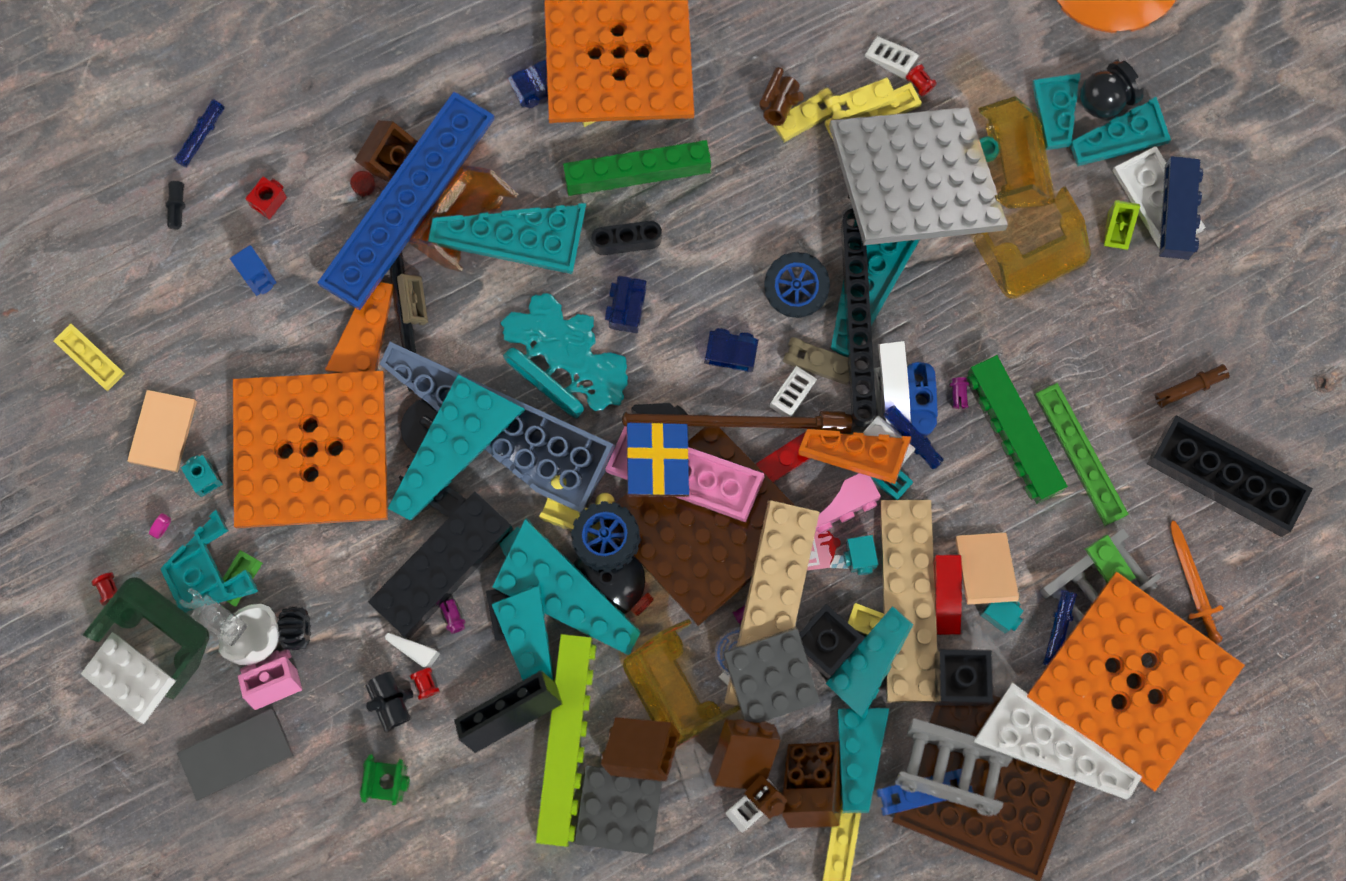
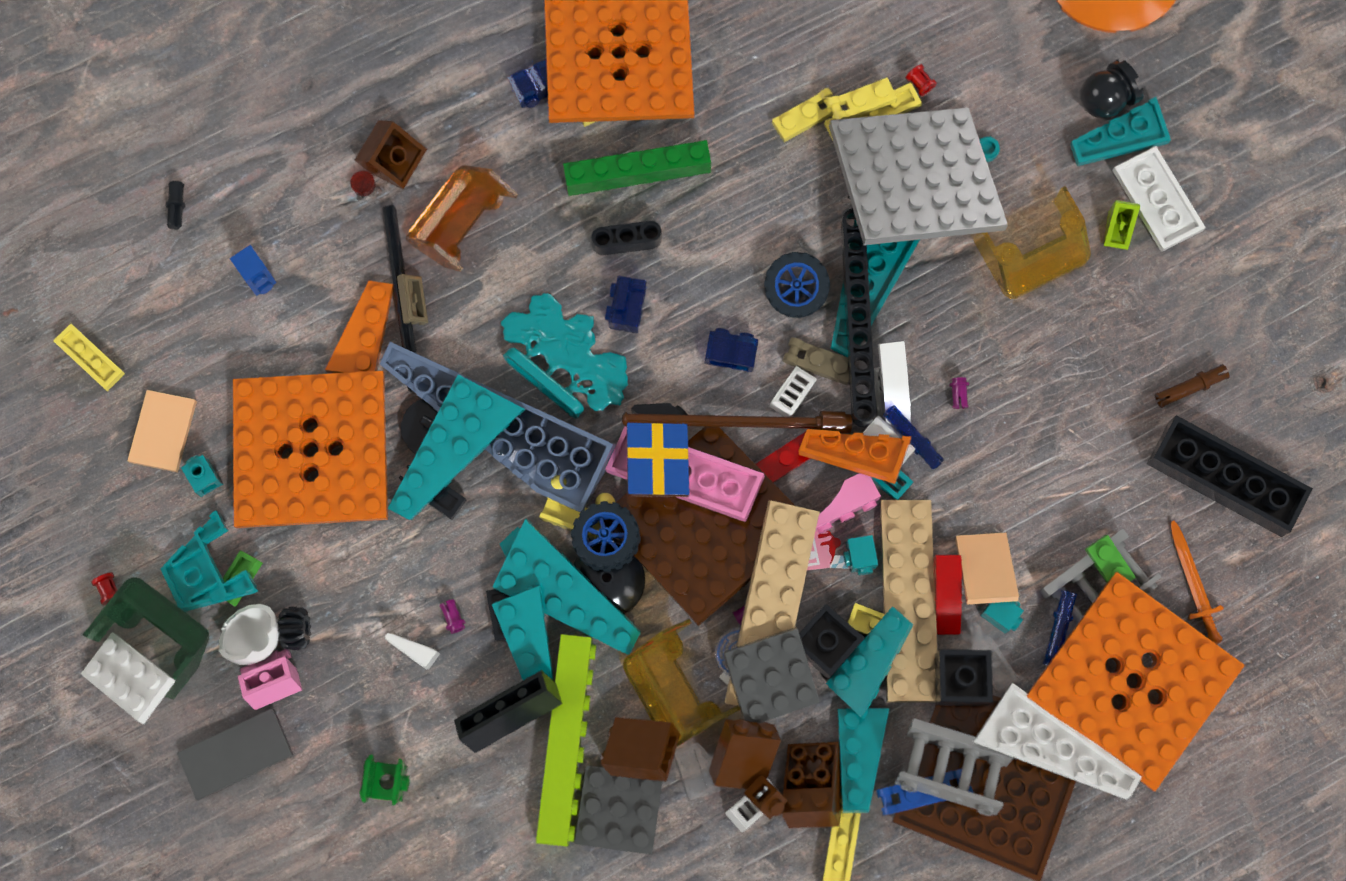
(160, 526): dark pink tile -> none
(204, 125): clear blue pin -> none
(215, 617): clear plate -> none
(266, 207): red brick -> none
(388, 701): black pin -> none
(406, 201): blue plate -> none
(424, 683): red bush -> none
(441, 565): black brick -> none
(524, 236): teal wing -> none
(642, 604): clear red tile -> none
(779, 97): reddish brown pin -> none
(894, 67): white slope -> none
(923, 416): blue piece -> none
(1016, 429): green brick -> none
(1021, 154): clear yellow windscreen -> none
(1056, 108): teal wing -> none
(1081, 454): bright green tile -> none
(1180, 208): dark blue brick -> none

